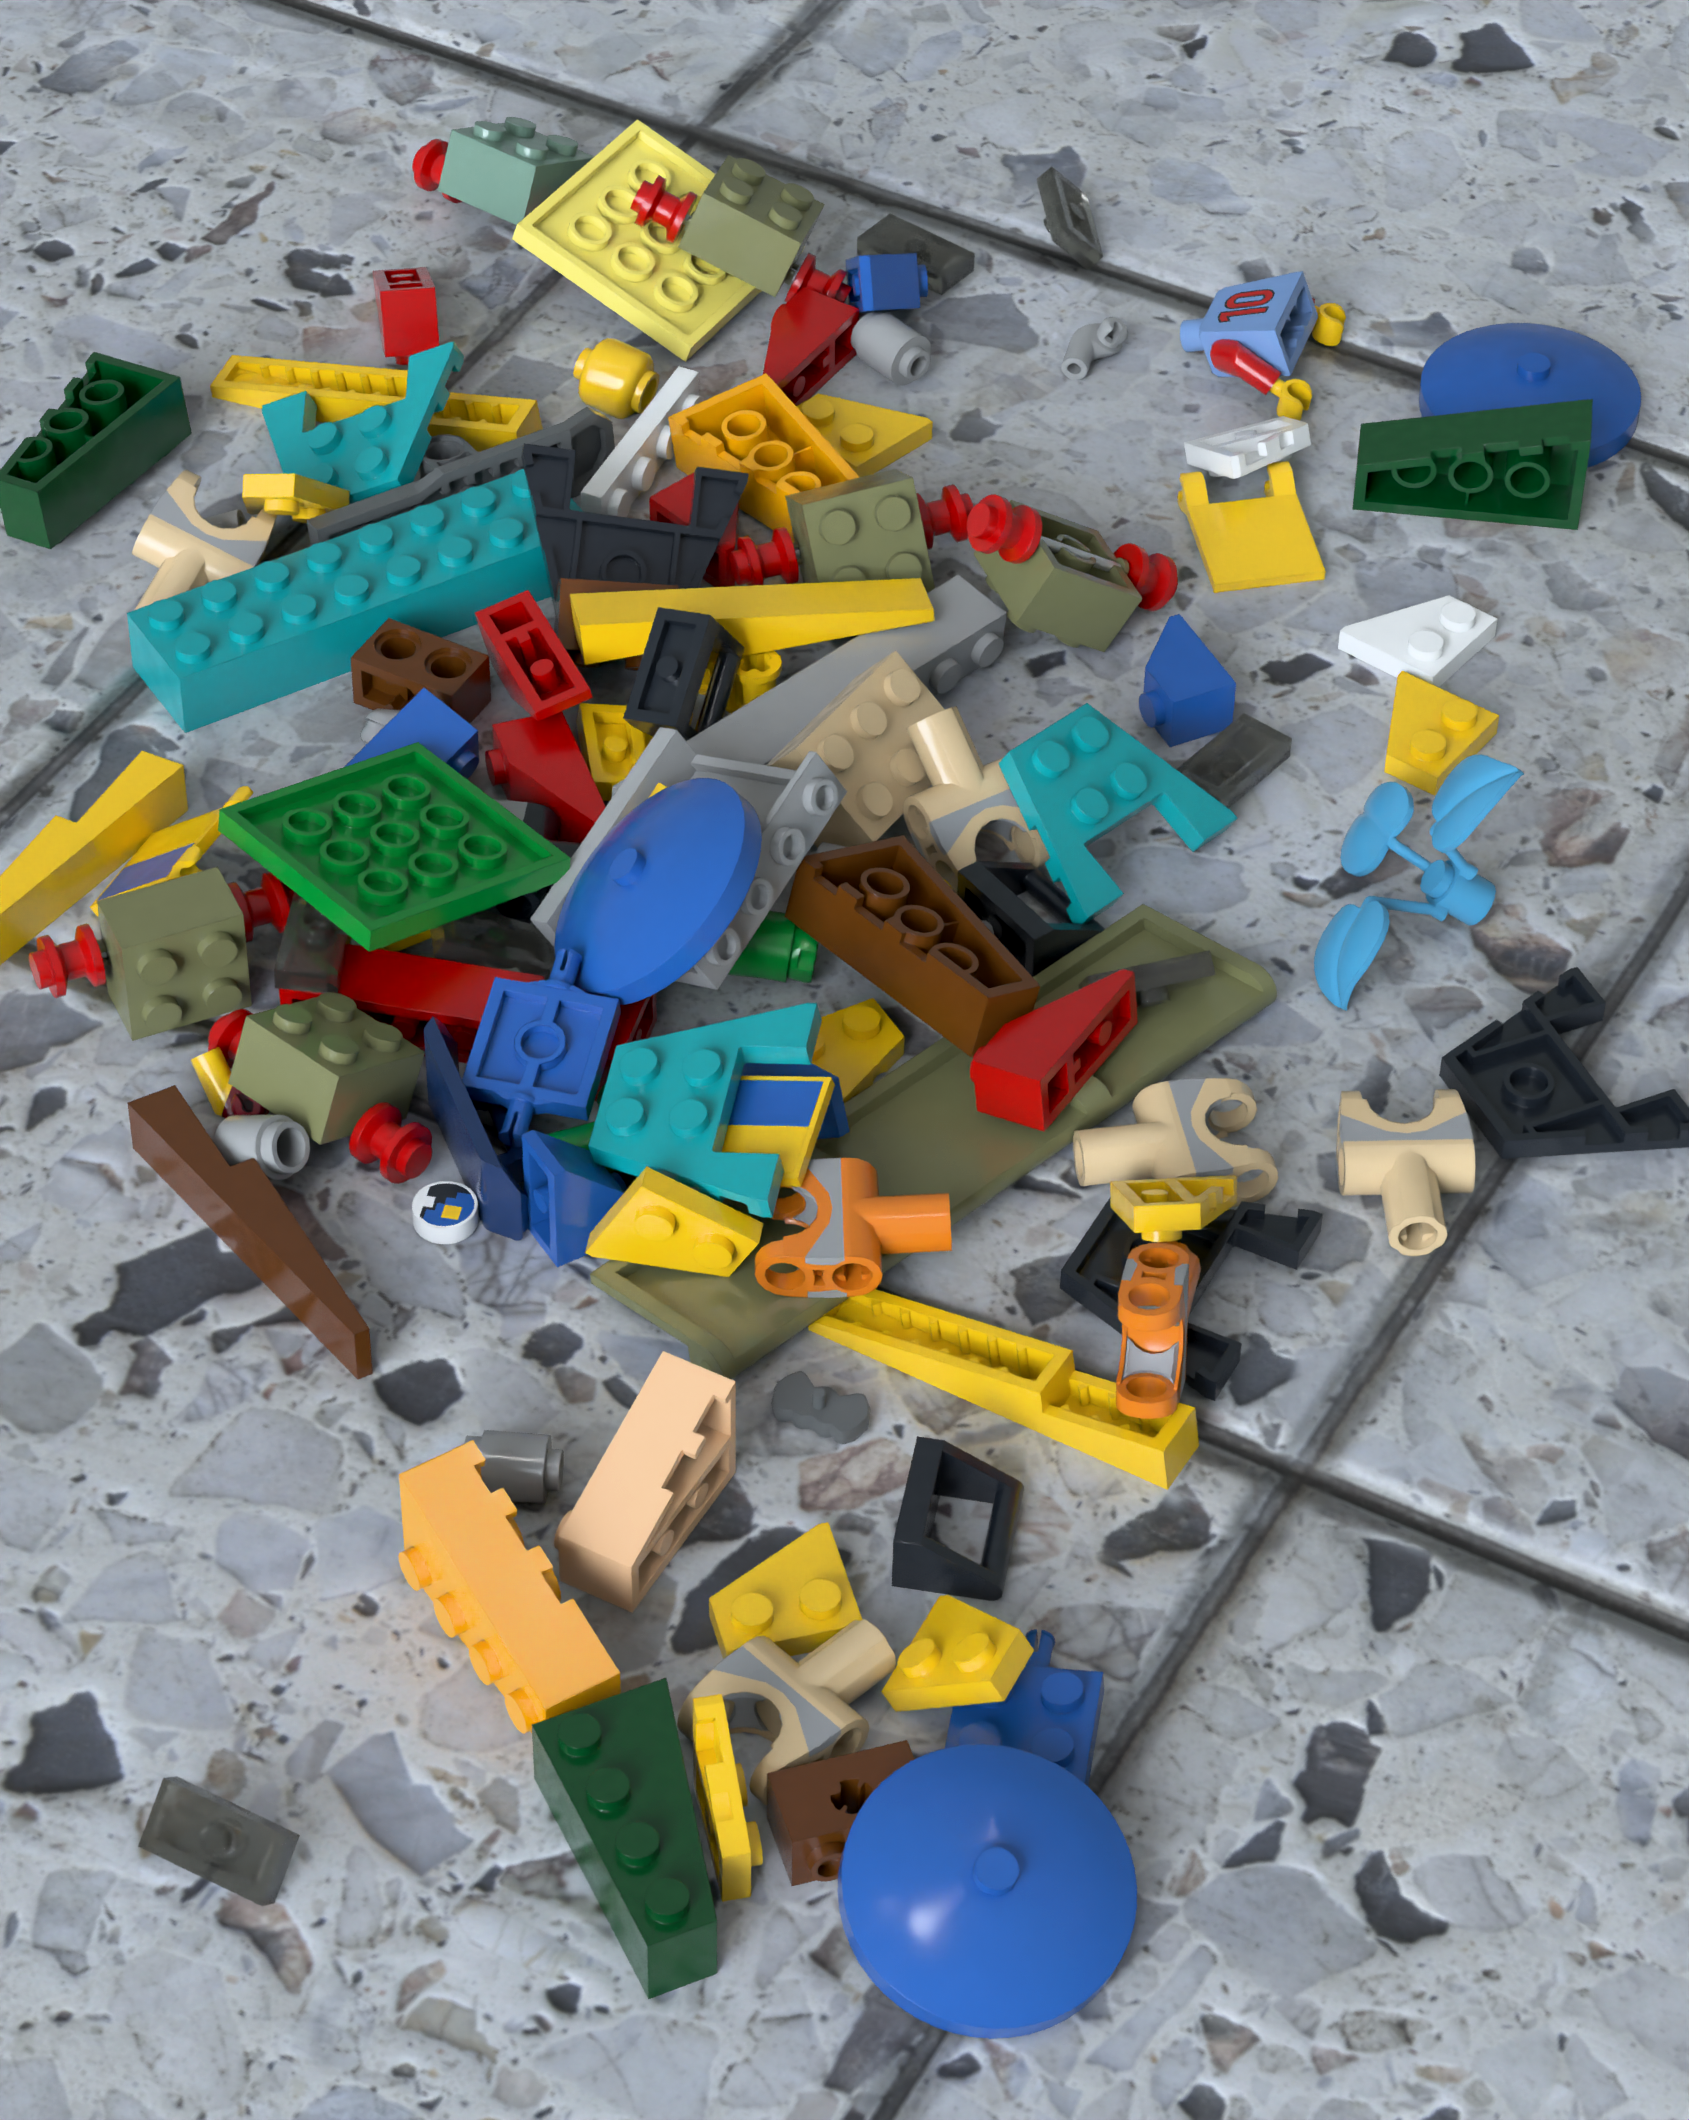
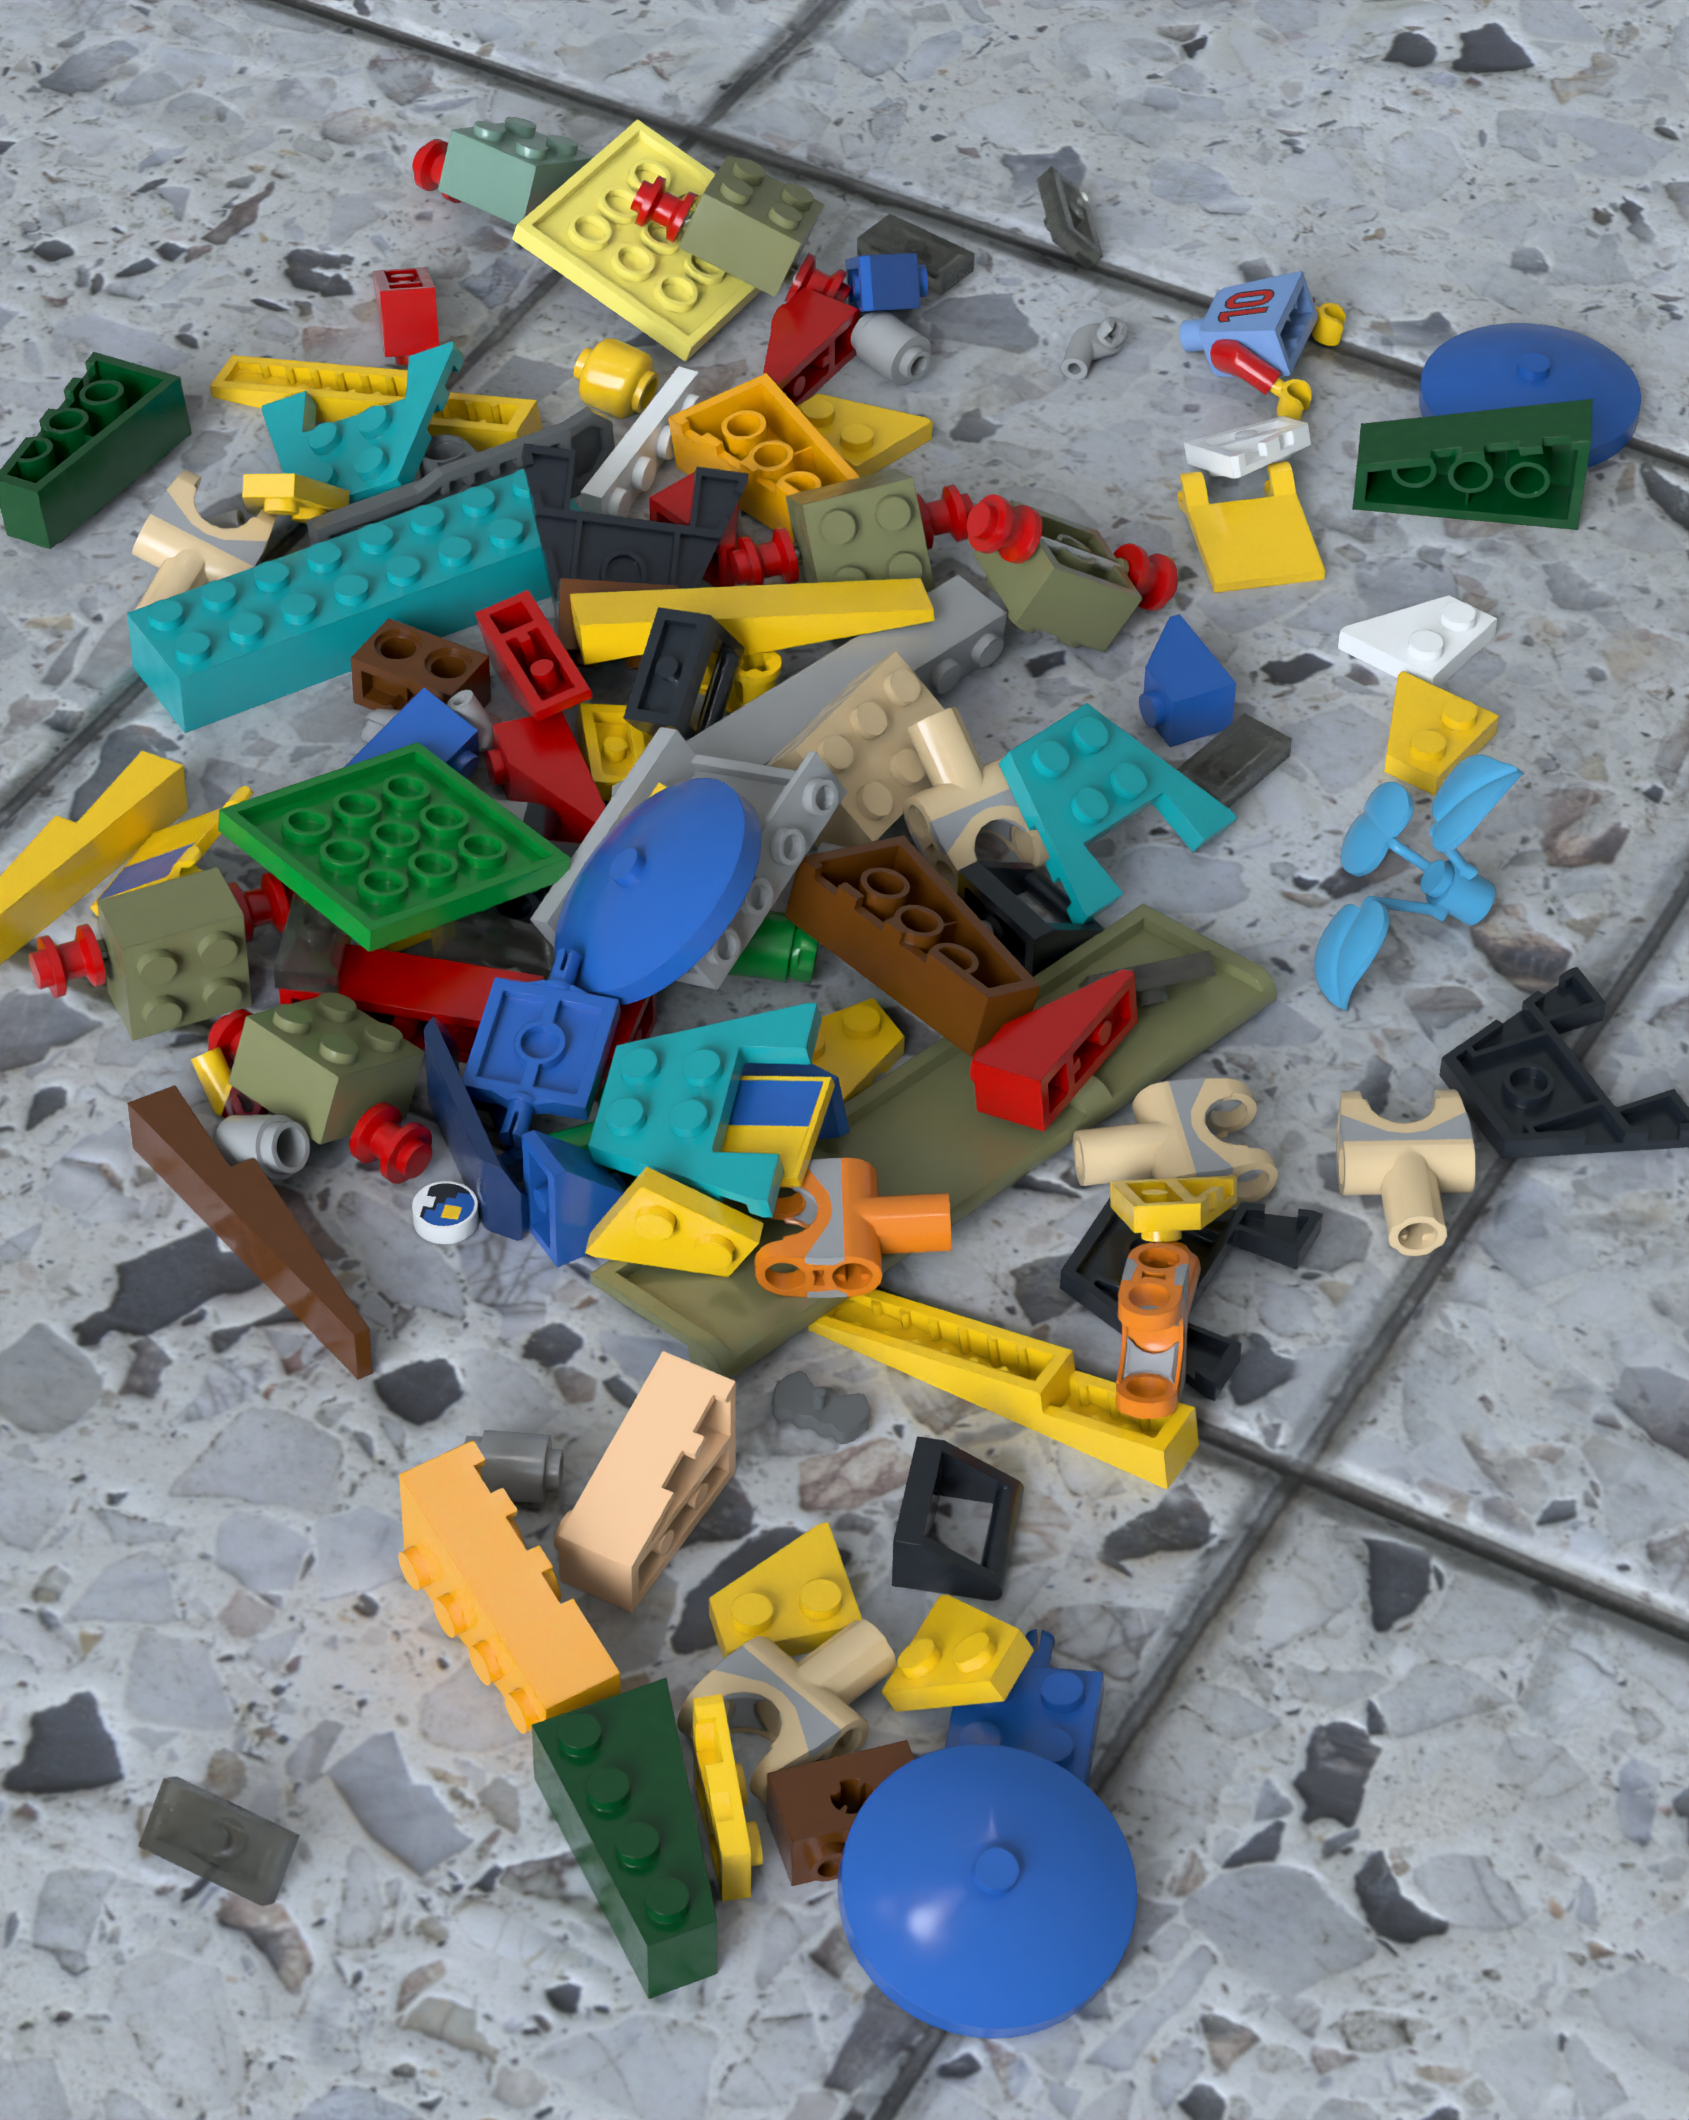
(472, 711): none -> light grey arm

